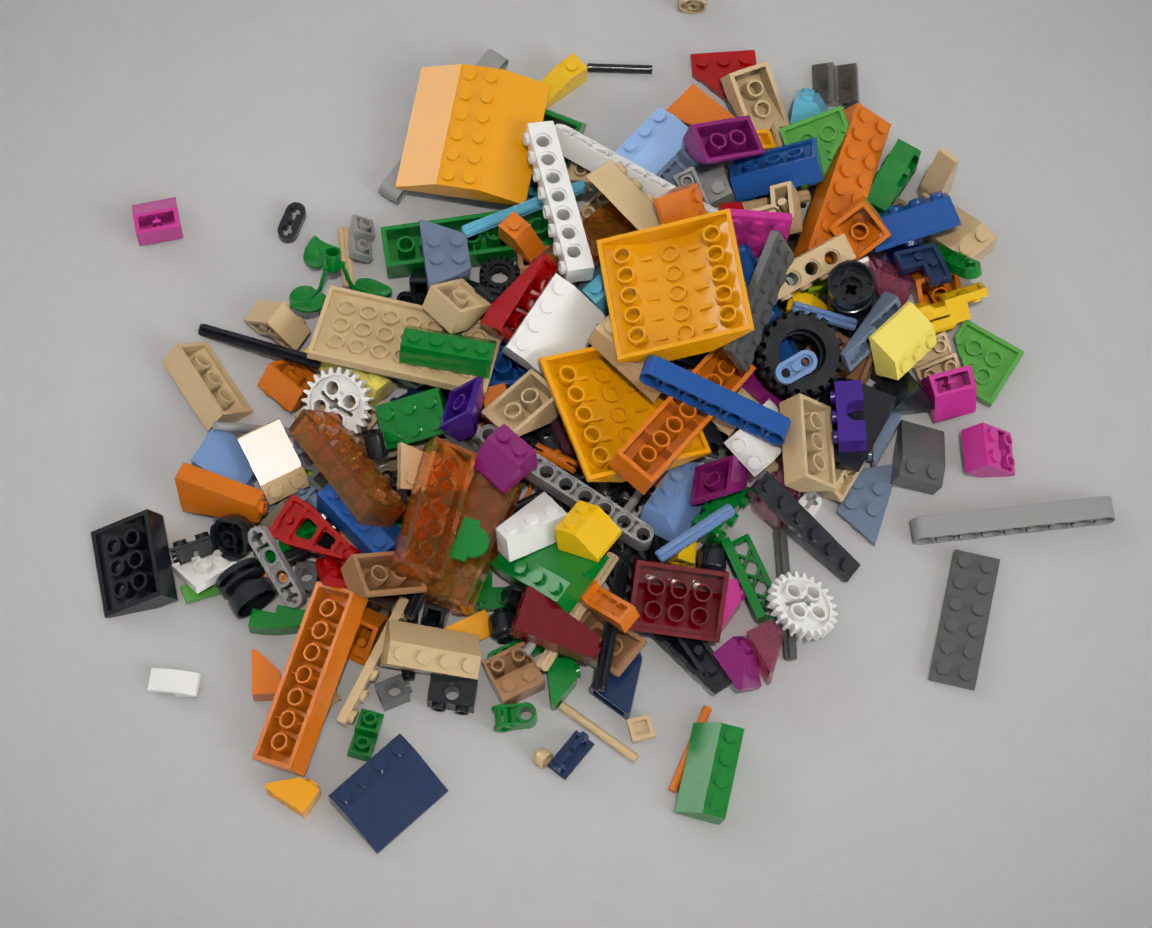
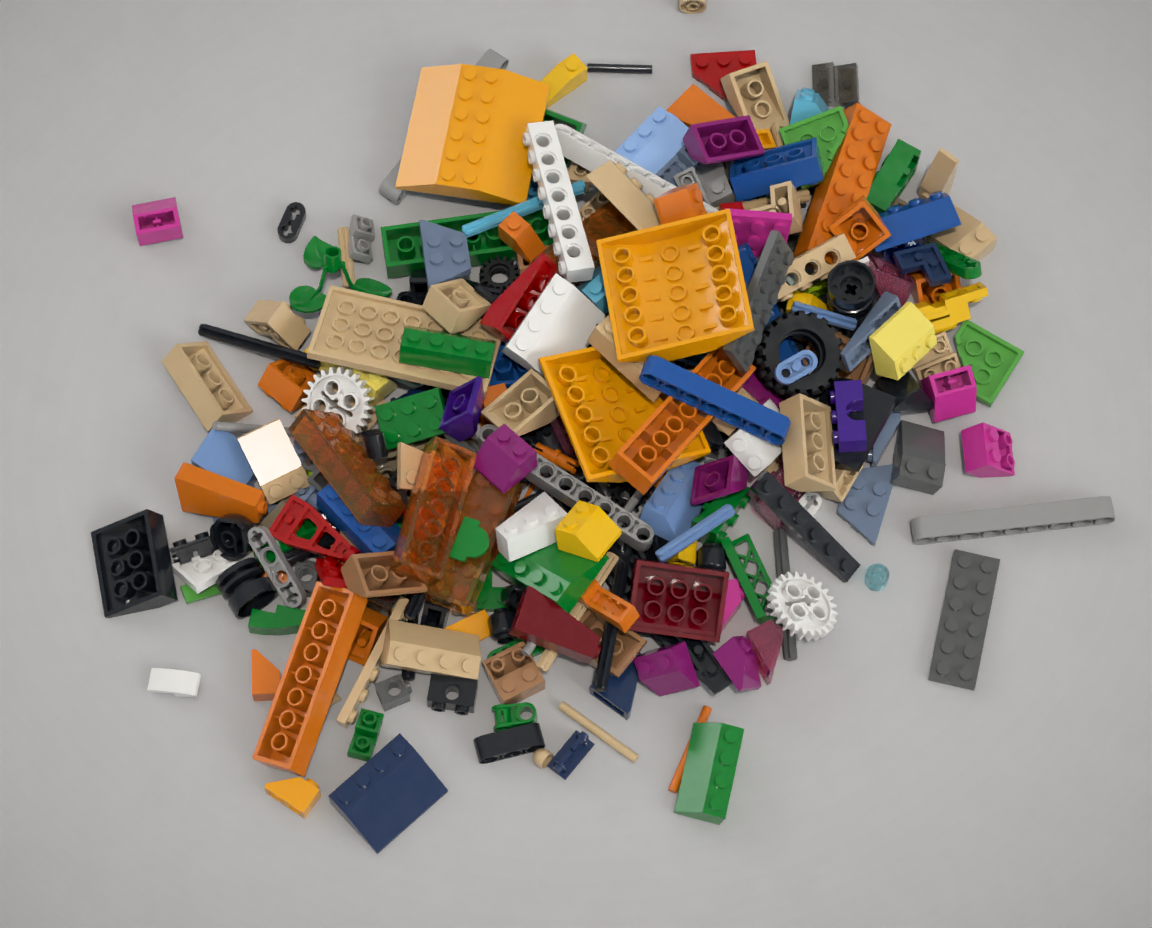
(509, 743): none -> black beam
(562, 680): green slope -> none
(641, 728): tan plate -> none
(667, 669): none -> magenta slope
(874, 582): none -> clear light blue wheel

